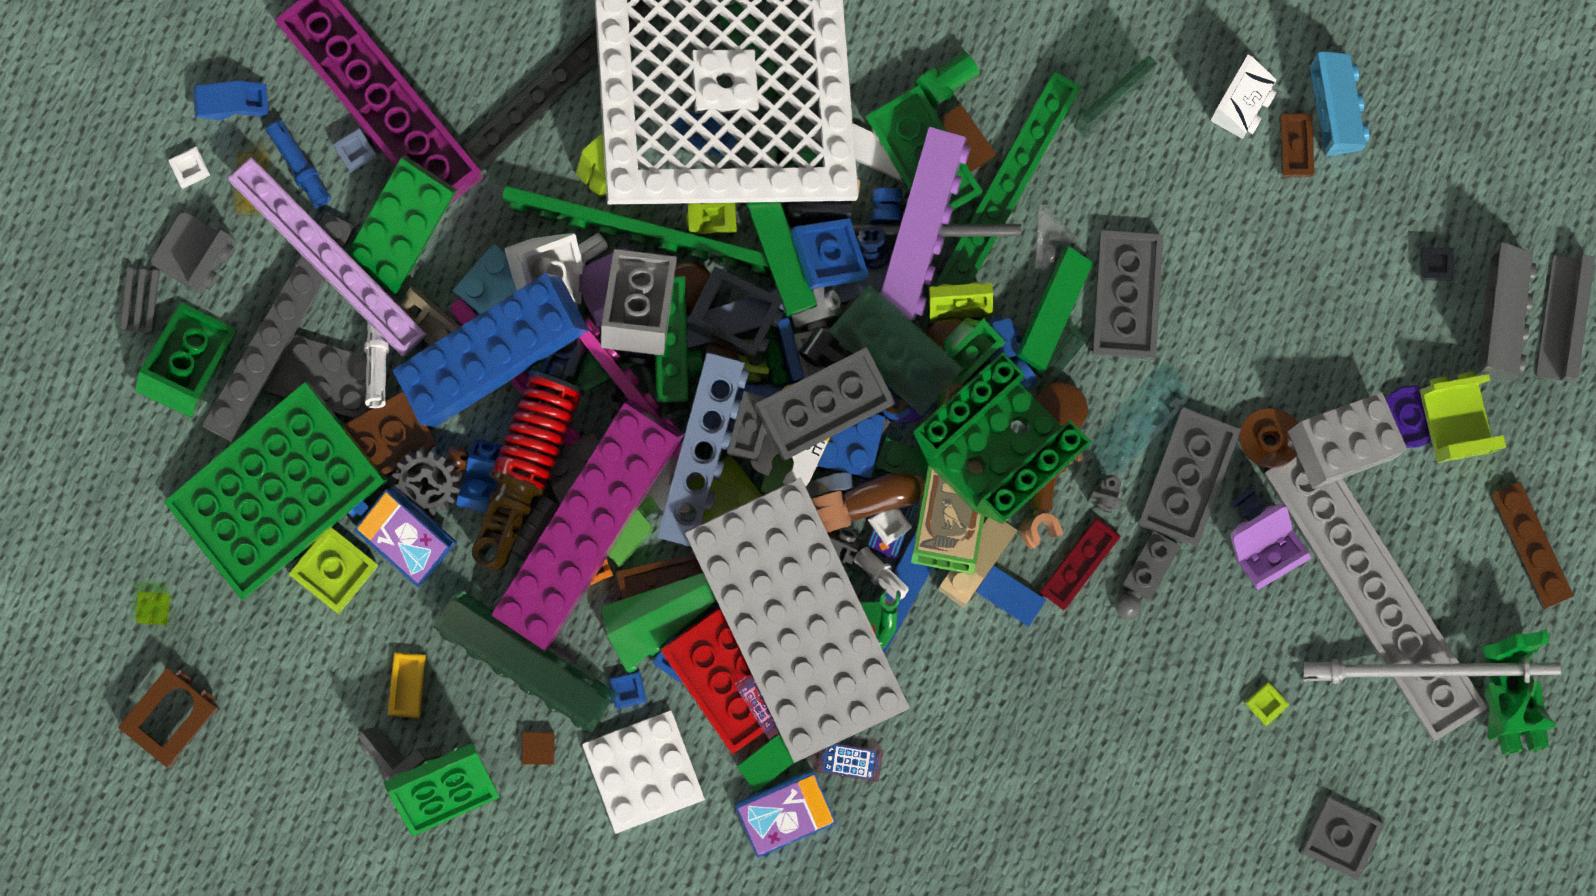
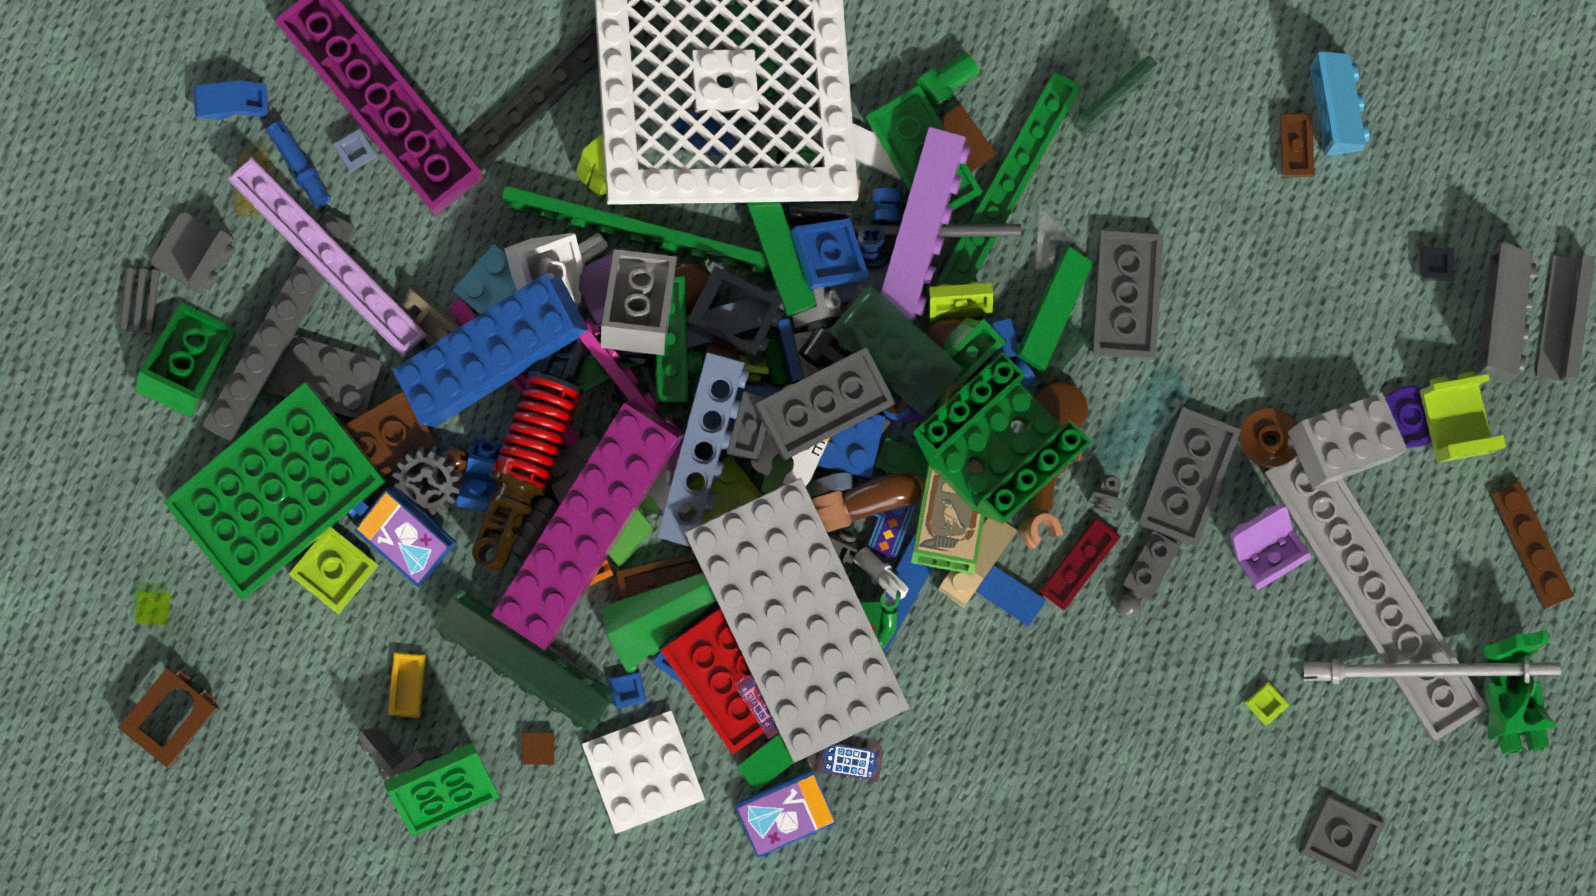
(189, 167): white tile -> none
(376, 351): white pin -> none
(401, 224): green plate -> none
(711, 218): lime bracket -> none
(889, 525): white tile -> none
(1244, 99): white slope -> none
(1250, 504): dark blue bush -> none

